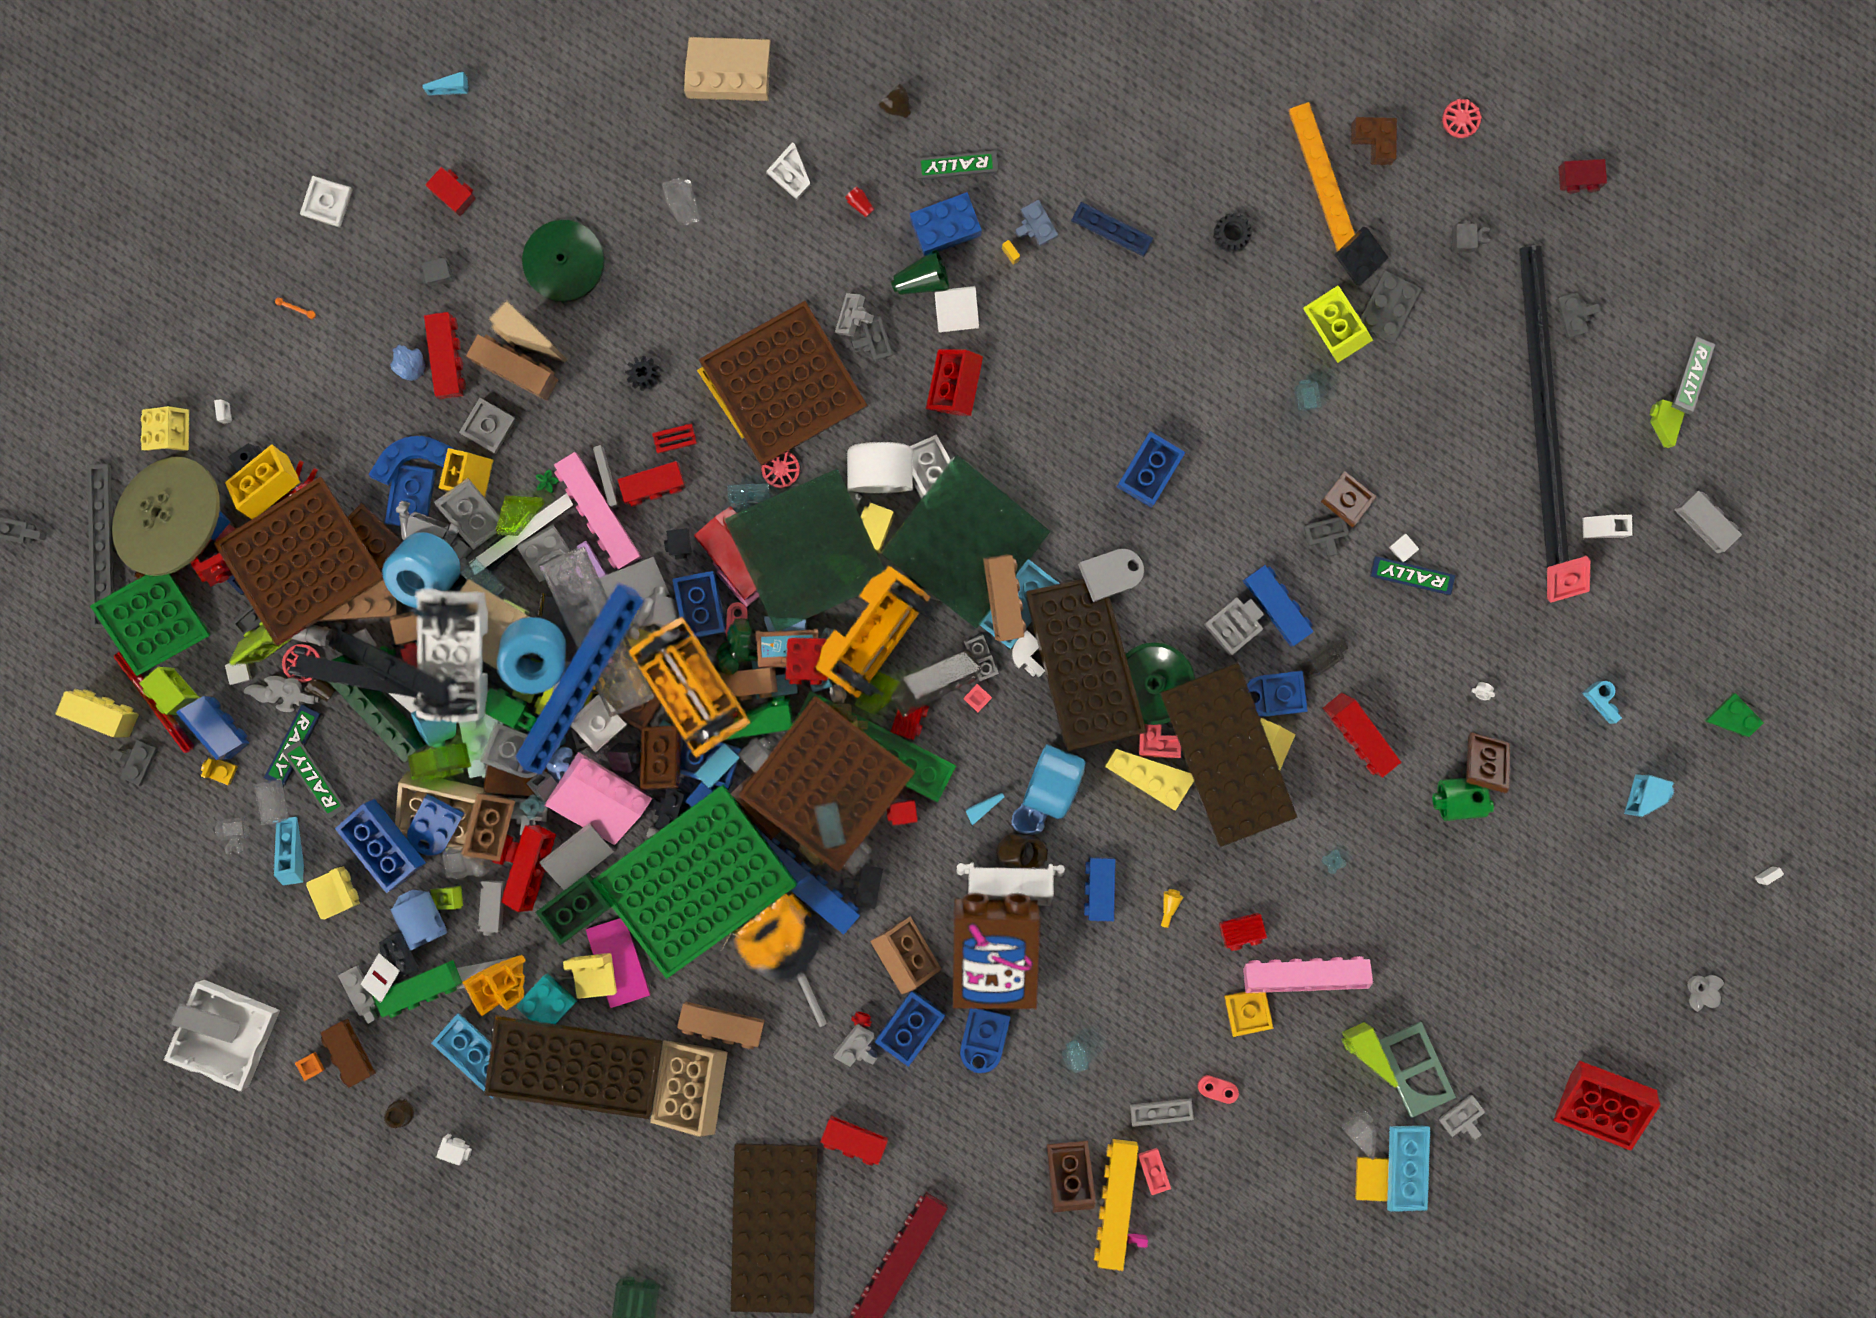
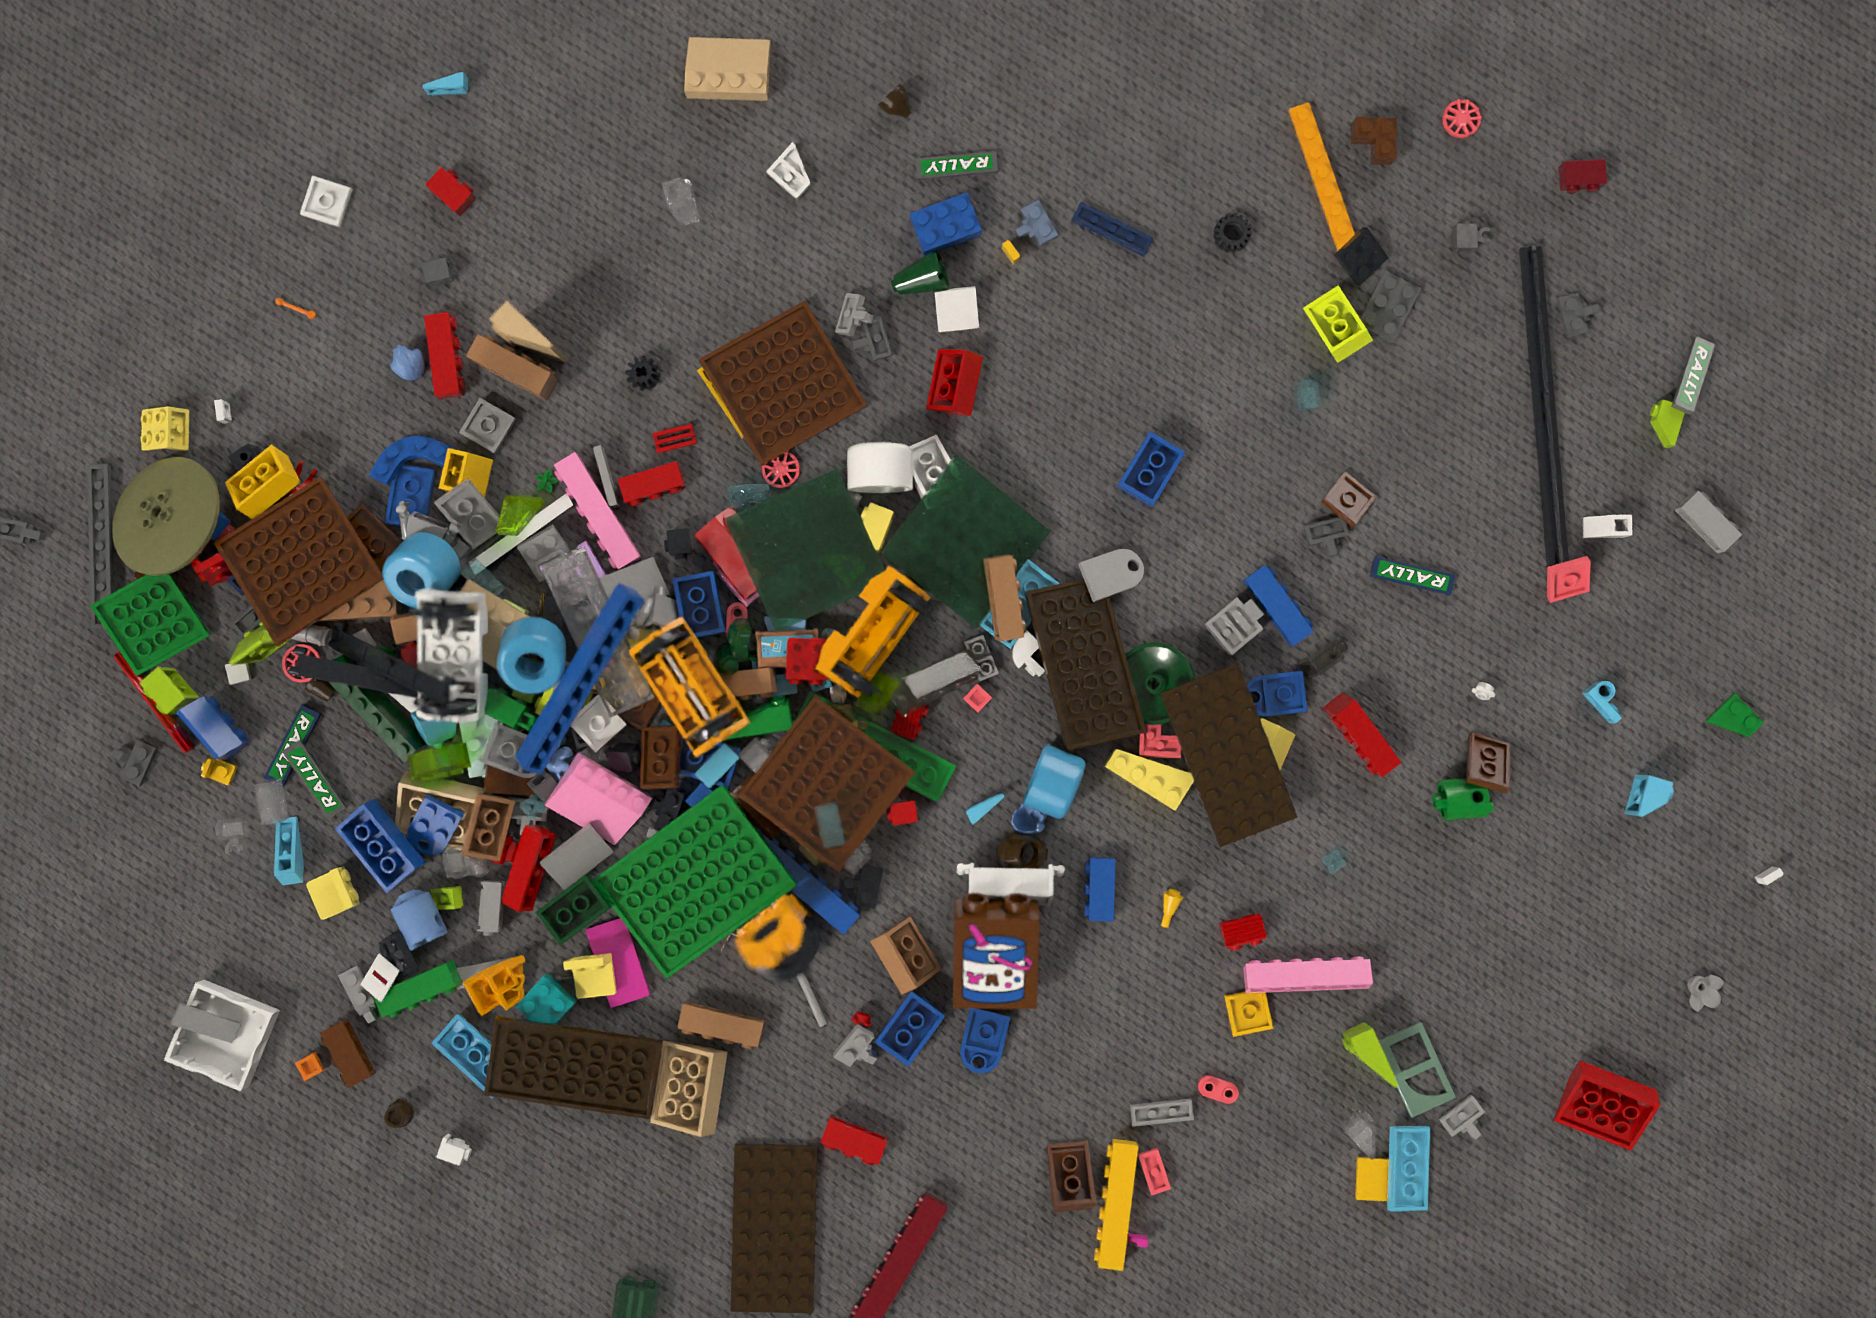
(97, 713): light yellow brick -> none
(288, 689): light grey piece -> none
(568, 278): dark green dish -> none
(859, 201): red cone -> none
(1076, 1056): clear light blue head -> none
(1404, 548): white tile -> none

